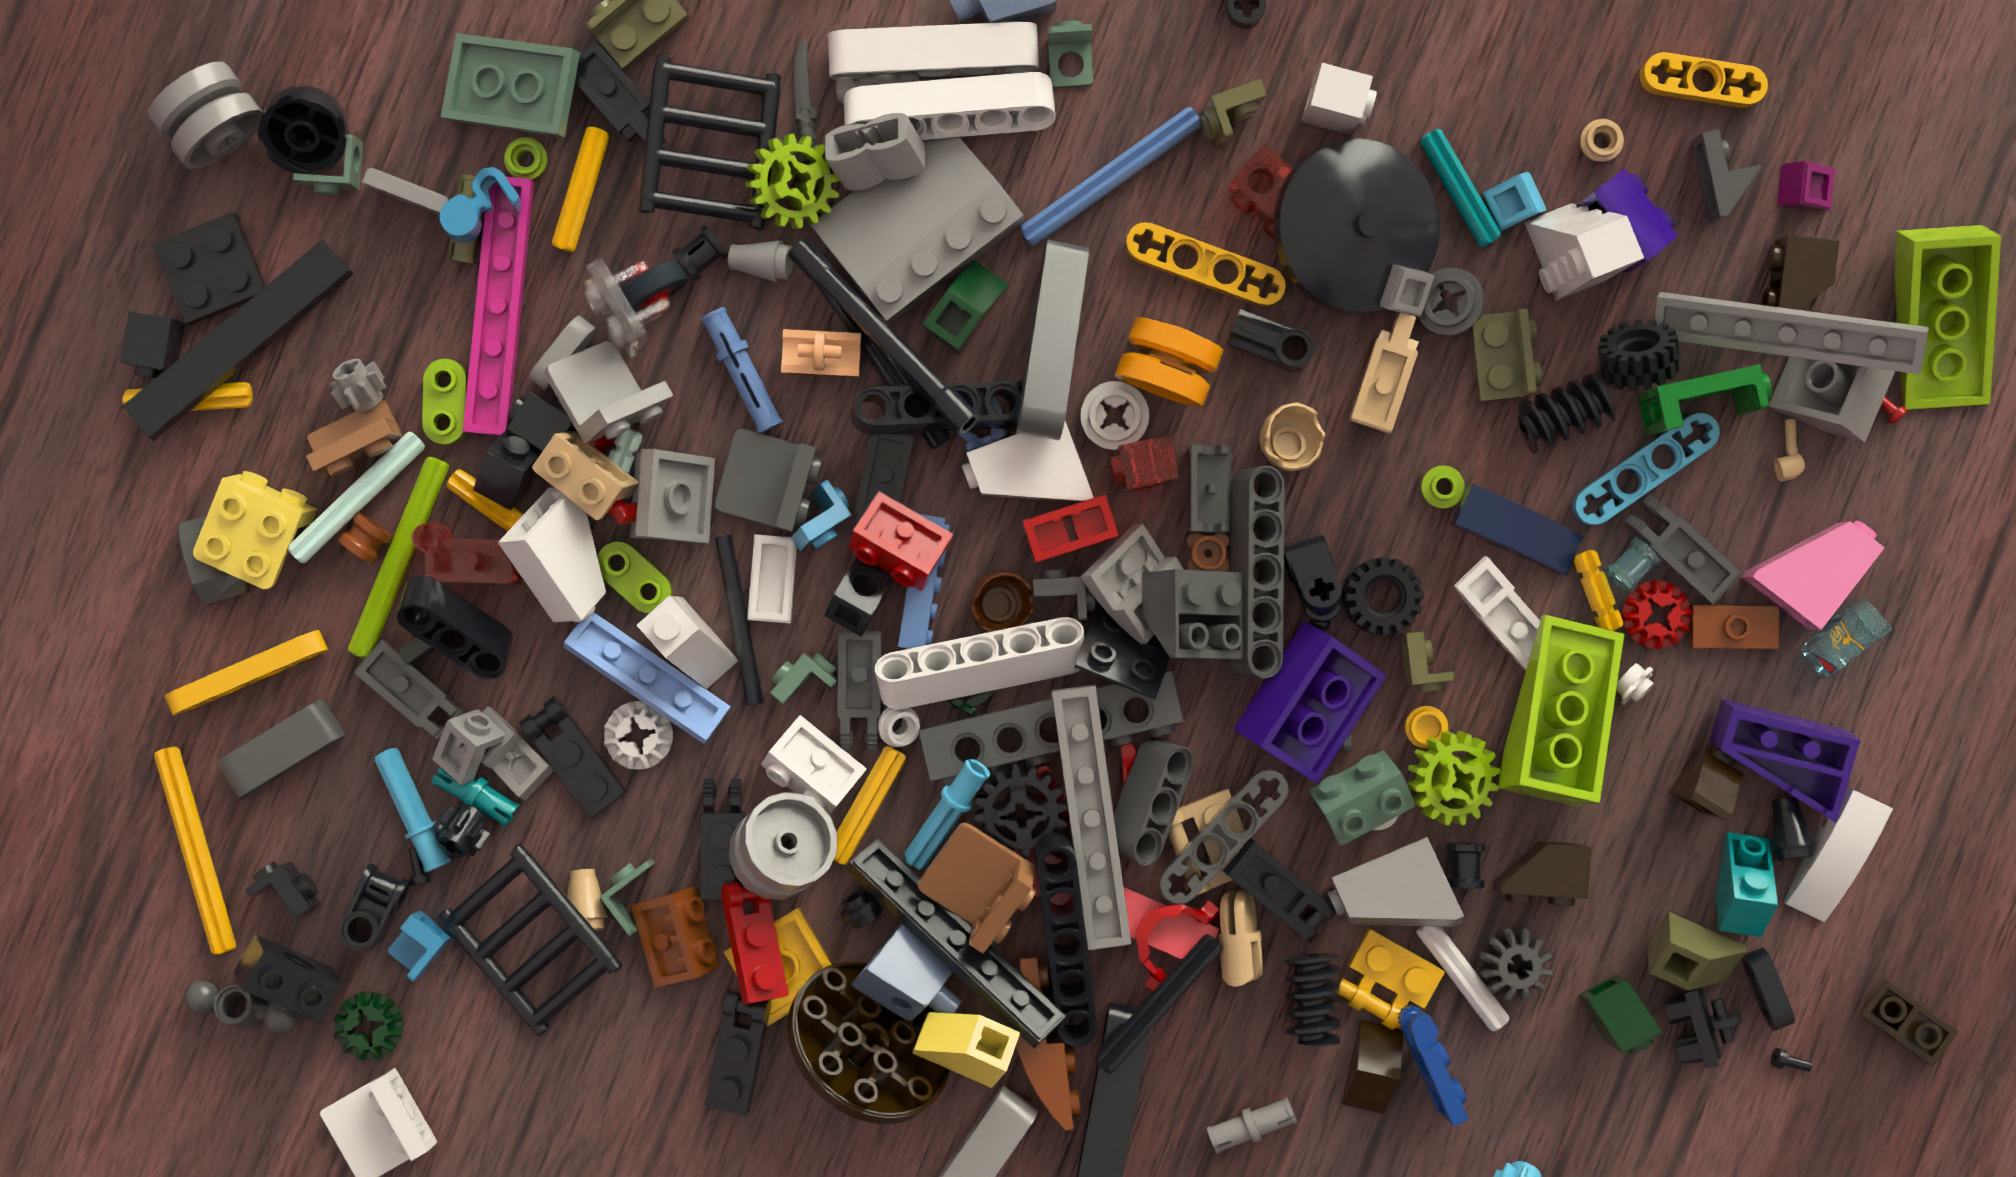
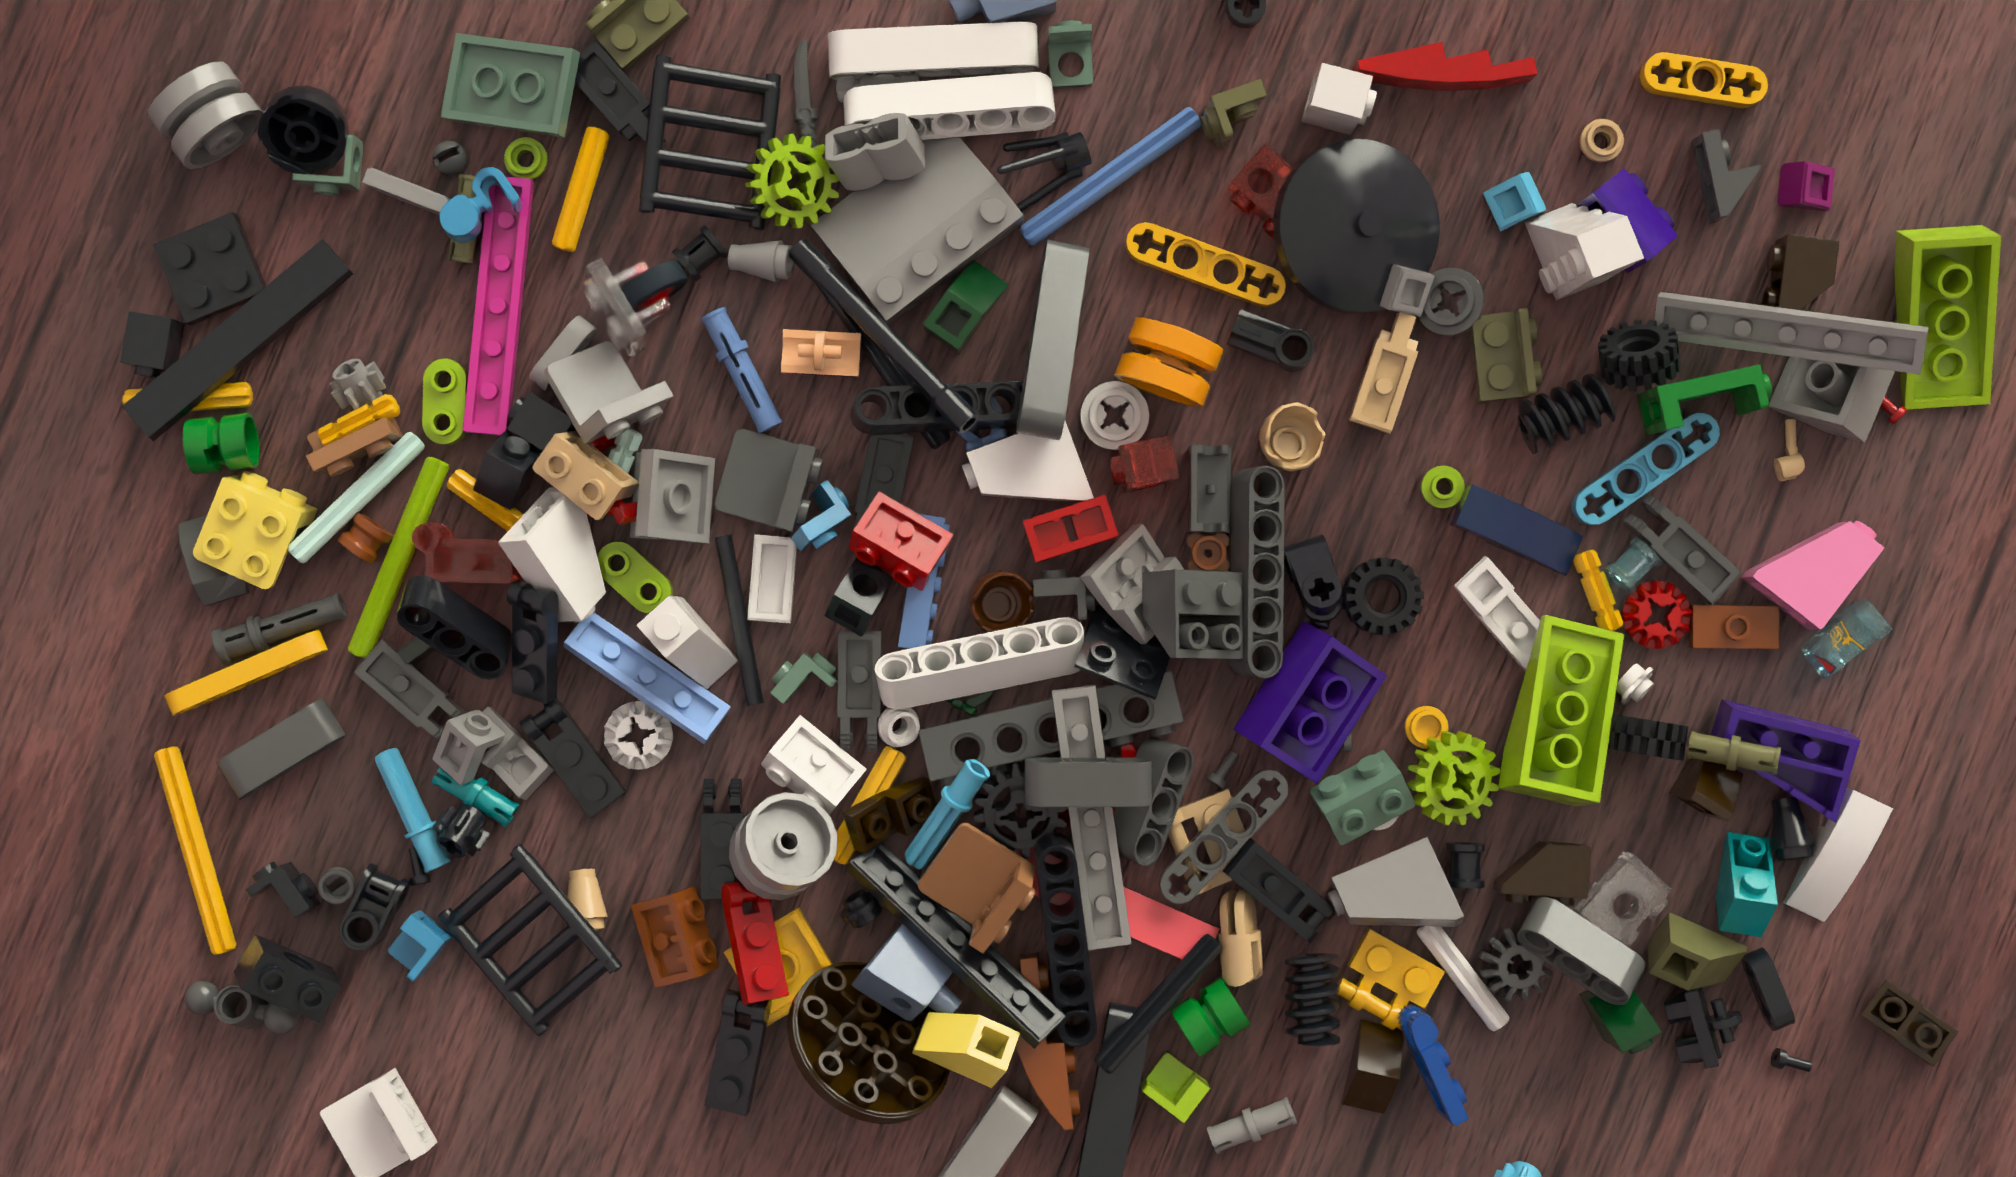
(213, 444): none -> green wheel
(259, 633): none -> dark grey pin
(341, 892): none -> dark grey hinge
(375, 1007): dark green gear -> none
(382, 407): none -> yellow axle
(454, 165): none -> dark grey hinge
(534, 641): none -> black plate
(612, 902): sand green bracket -> none
(890, 811): none -> dark brown slope
(1064, 151): none -> black plant
(1088, 782): none -> dark grey beam
(1175, 1086): none -> lime panel
(1206, 914): red helmet -> none
(1210, 1017): none -> green wheel
(1218, 778): none -> dark grey piece
(1415, 659): olive bracket -> none
(1430, 70): none -> red slope
(1460, 187): teal axle -> none
(1581, 951): none -> beam
(1629, 877): none -> clear brick
(1648, 737): none -> black tyre
(1733, 753): none -> olive pin

